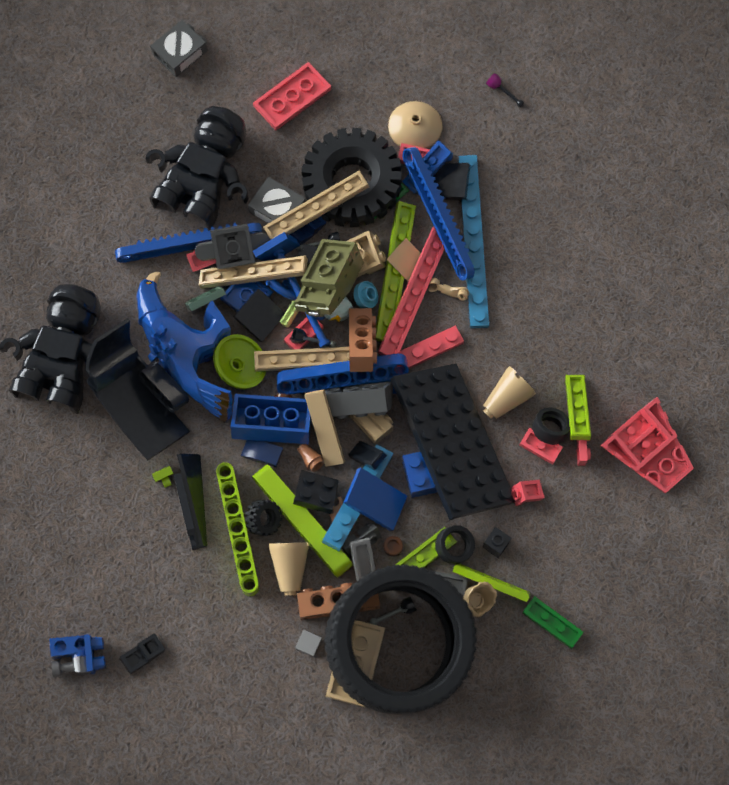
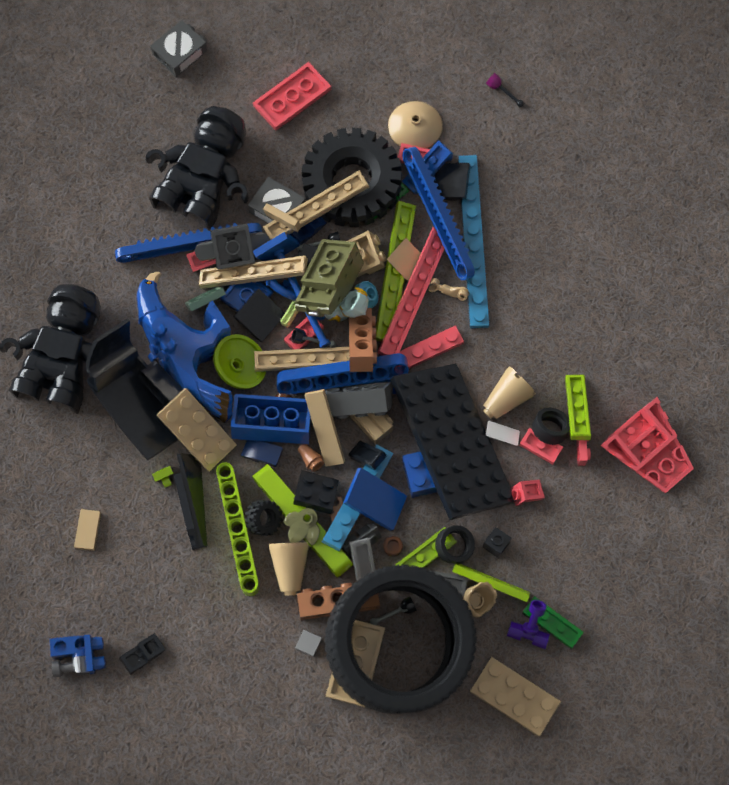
(87, 530): none -> tan tile
(196, 429): none -> tan plate
(282, 217): none -> tan tile
(300, 528): none -> olive plate
(355, 303): none -> light aqua hair
(502, 433): none -> white sticker
(515, 696): none -> tan plate
(529, 629): none -> dark purple bar

